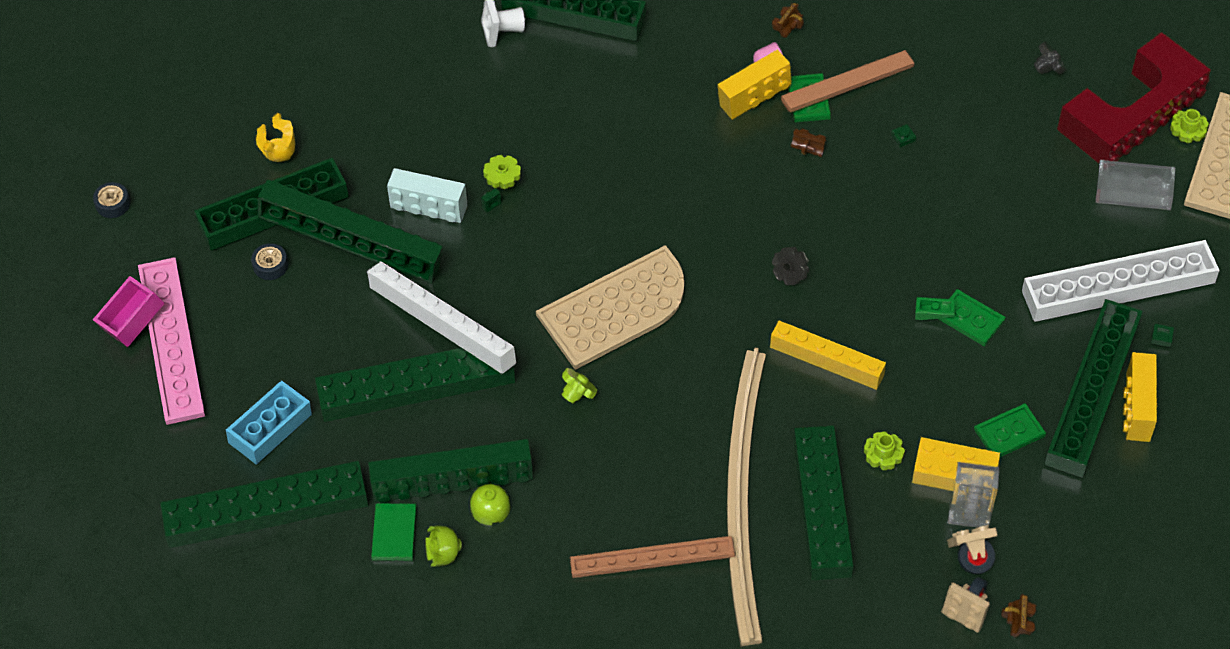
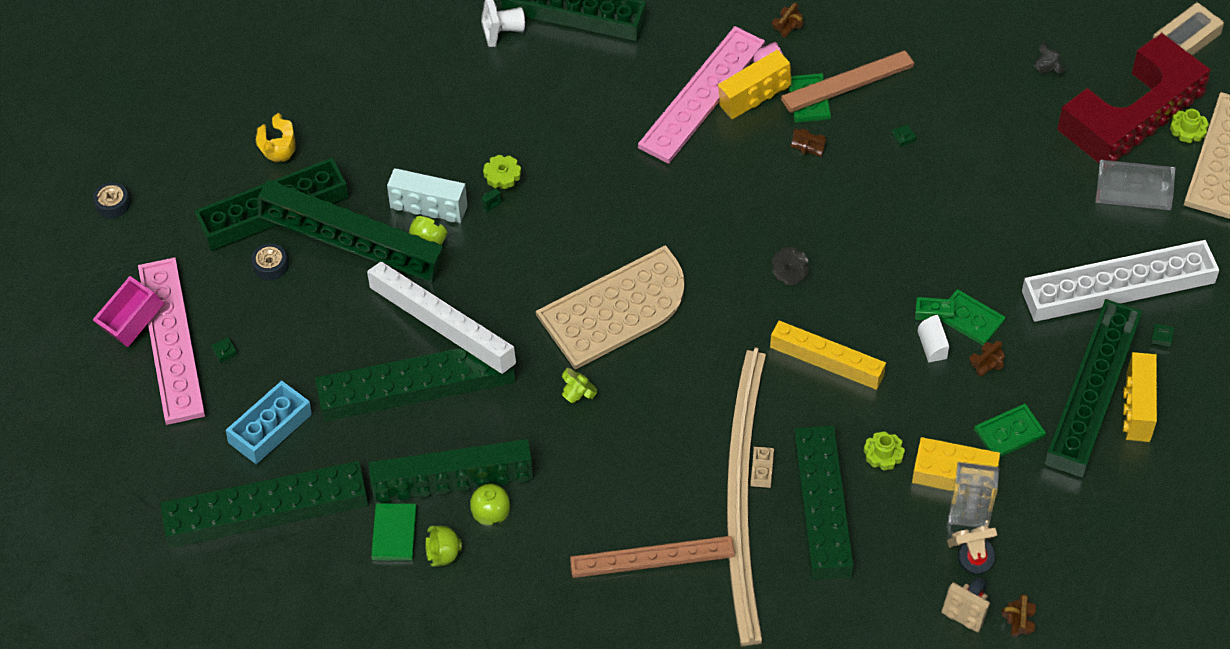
(224, 350): none -> dark green plate
(428, 230): none -> lime cylinder
(699, 95): none -> bright pink plate
(762, 467): none -> tan slope
(933, 339): none -> white brick
(990, 359): none -> reddish brown hips
(1193, 28): none -> tan piece

